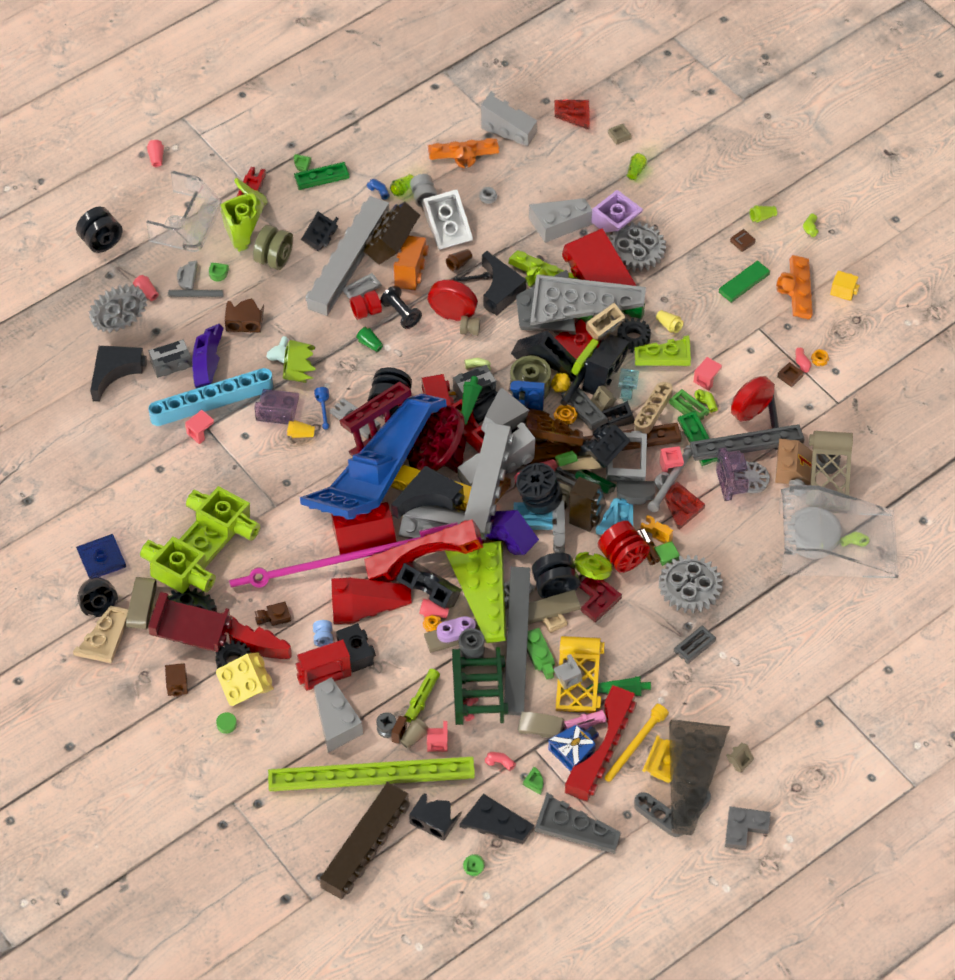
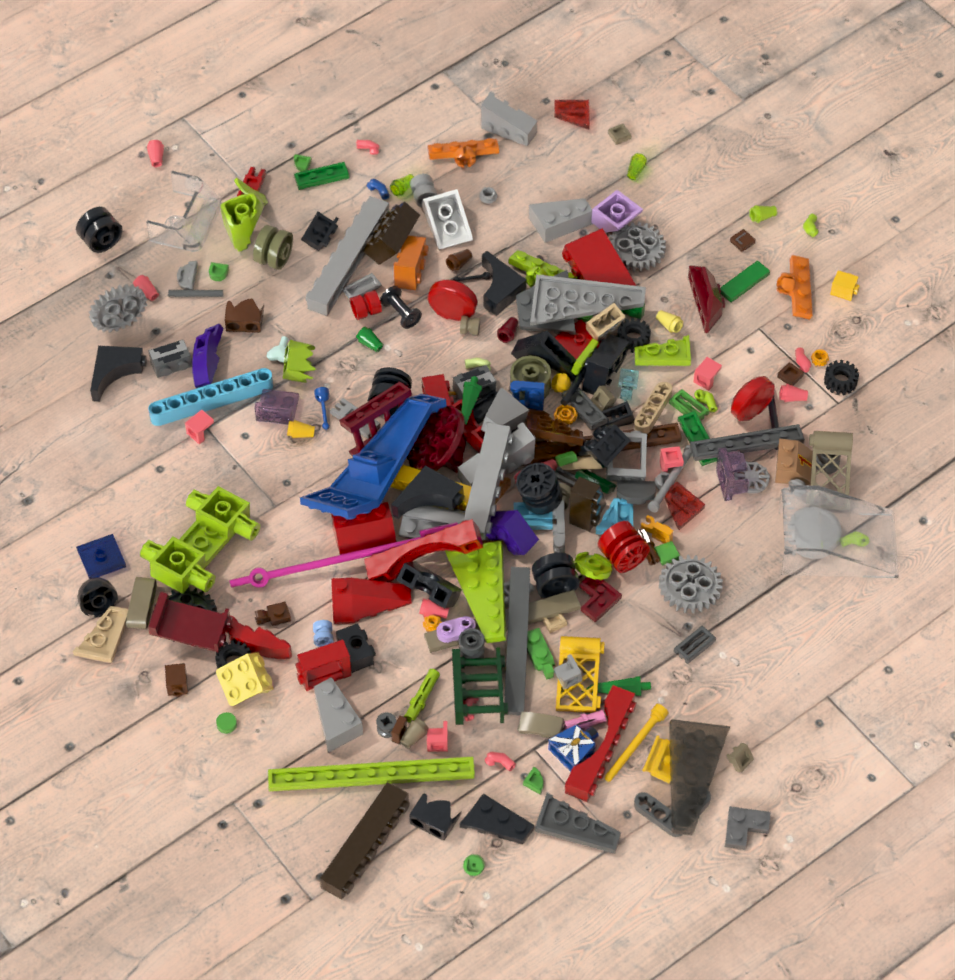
(368, 144): none -> coral arm
(507, 331): none -> dark red cone
(706, 296): none -> dark red wedge
(791, 393): none -> coral cone
(841, 369): none -> black tyre

